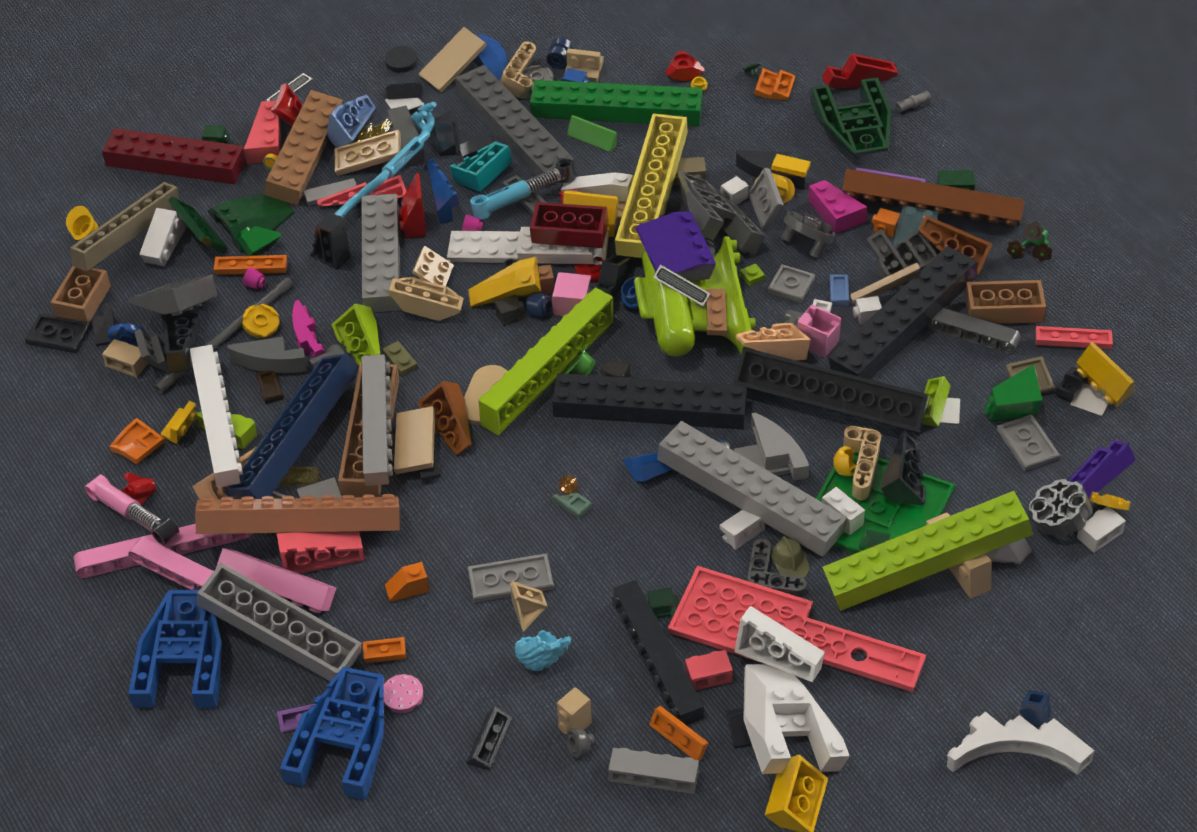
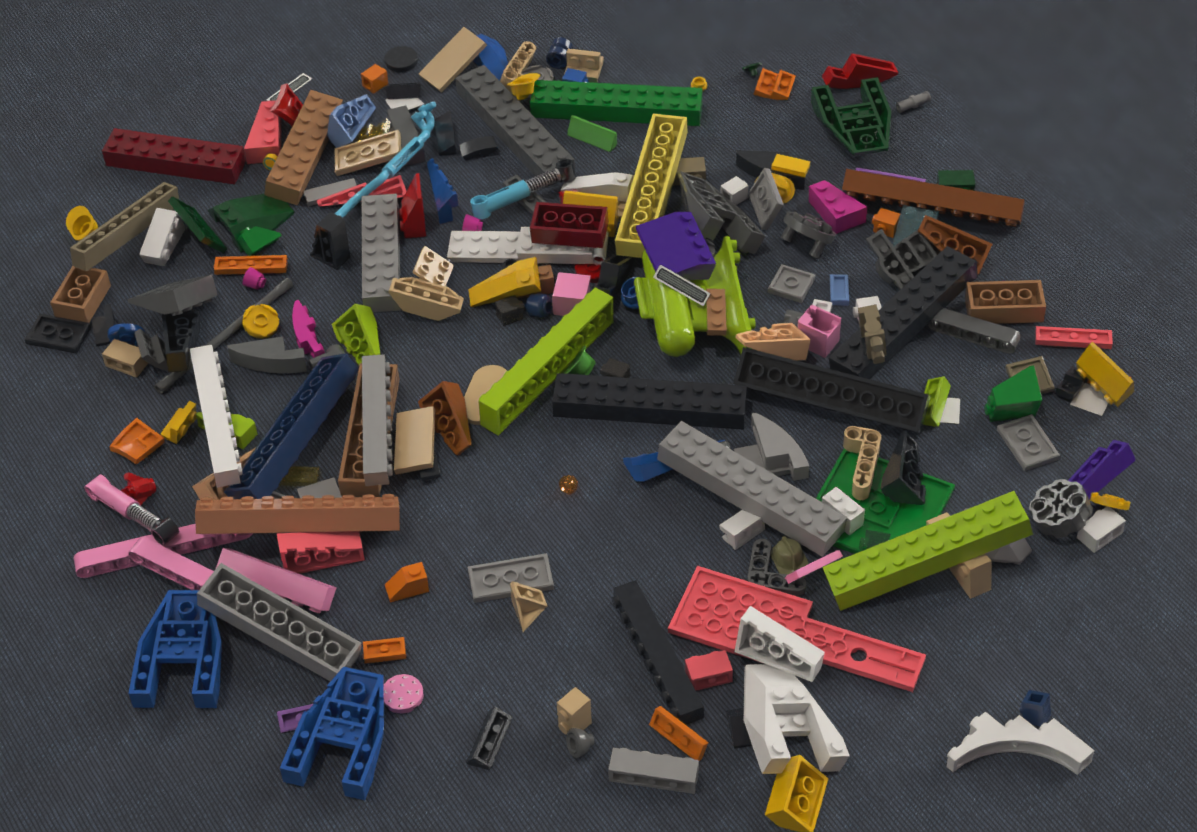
(215, 134): dark green brick -> none
(269, 386): dark brown tile -> none
(374, 78): none -> orange brick
(398, 355): olive plate -> none
(483, 167): teal wedge -> none
(523, 85): none -> yellow piece
(541, 650): medium azure piece -> none
(573, 503): sand green tile -> none
(663, 602): clear green brick -> none
(684, 67): red hat -> none
(752, 274): lime plate -> none
(813, 566): none -> bright pink tile
(843, 461): yellow hair -> none
(874, 336): none -> dark tan hips
(887, 283): tan tile -> none
(1037, 235): dark brown plant -> none

